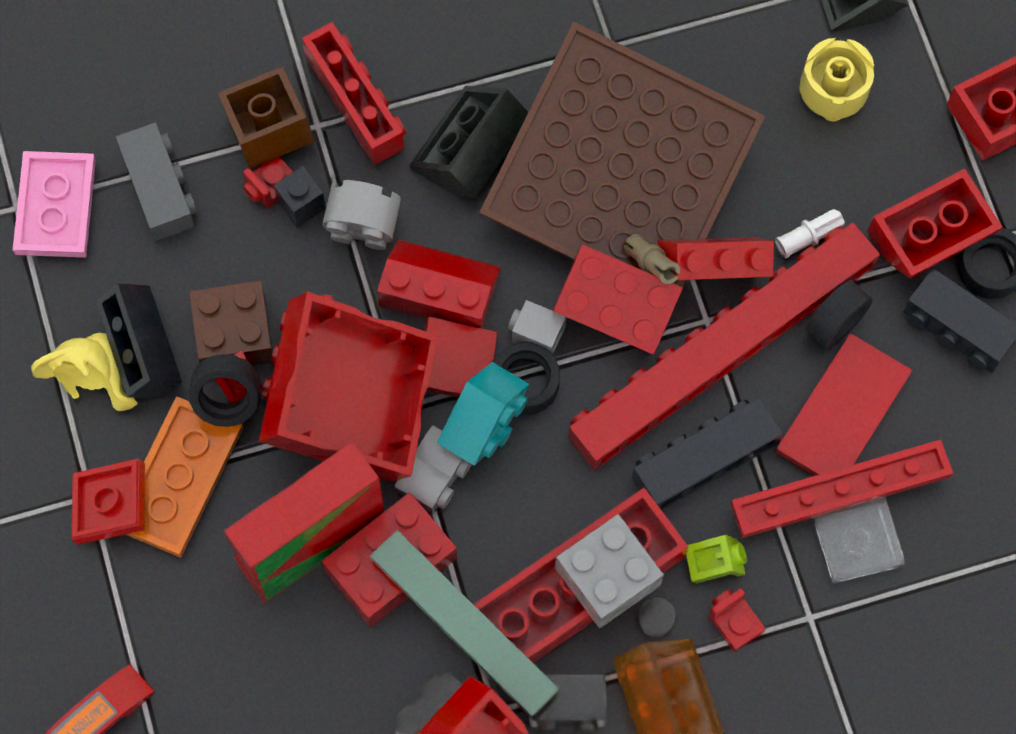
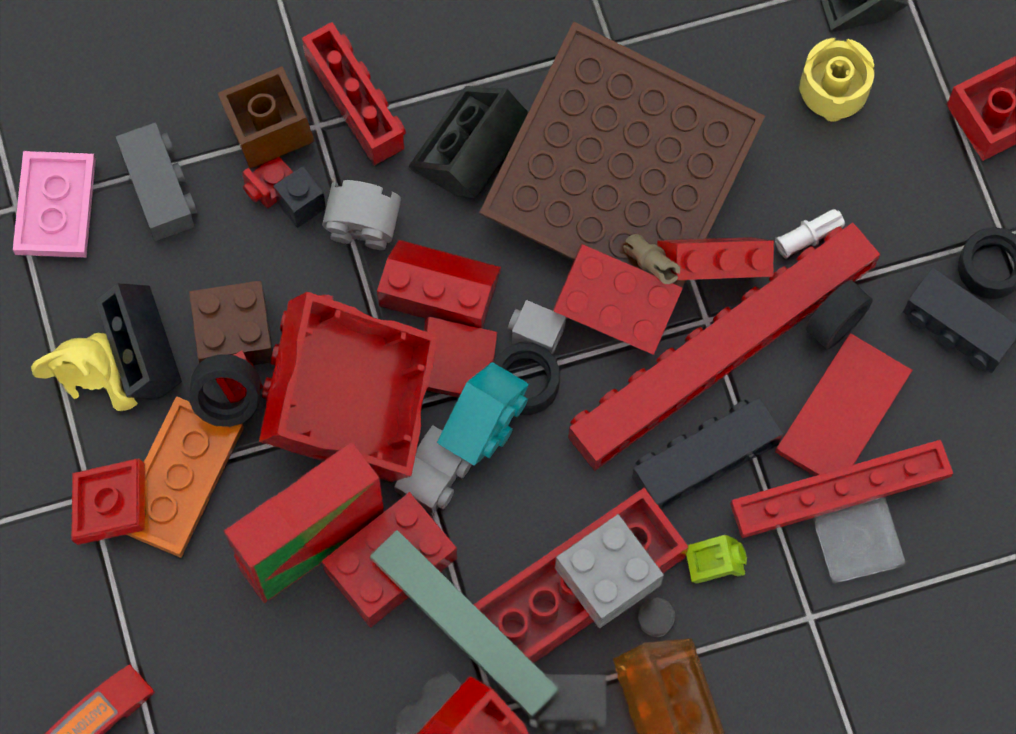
(735, 619): red bracket -> none
(933, 225): red slope -> none

